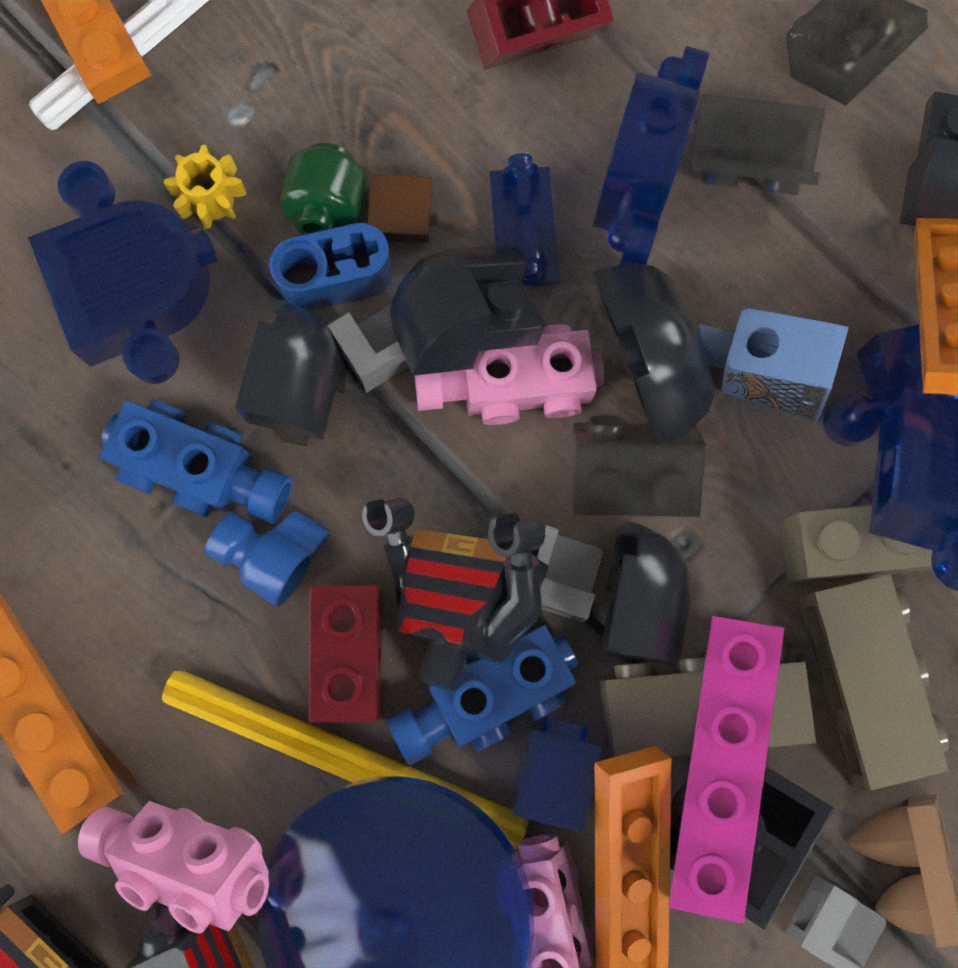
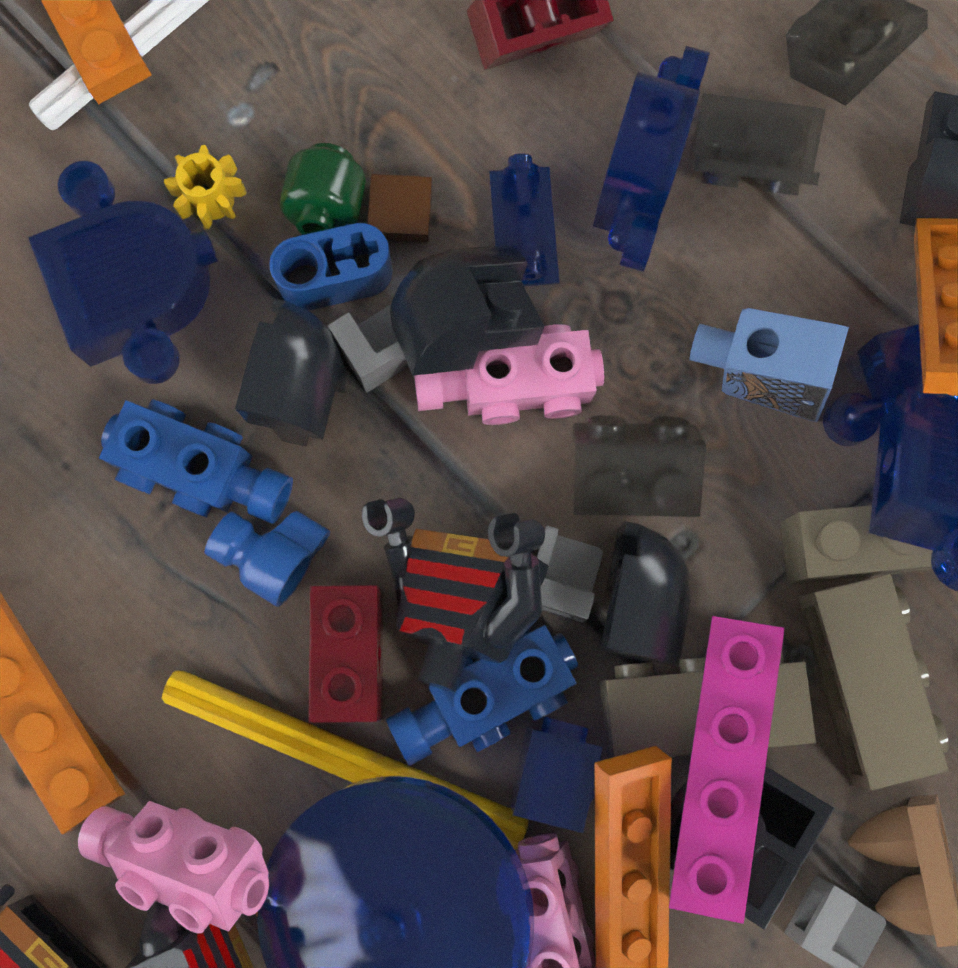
(659, 346): black brick -> none

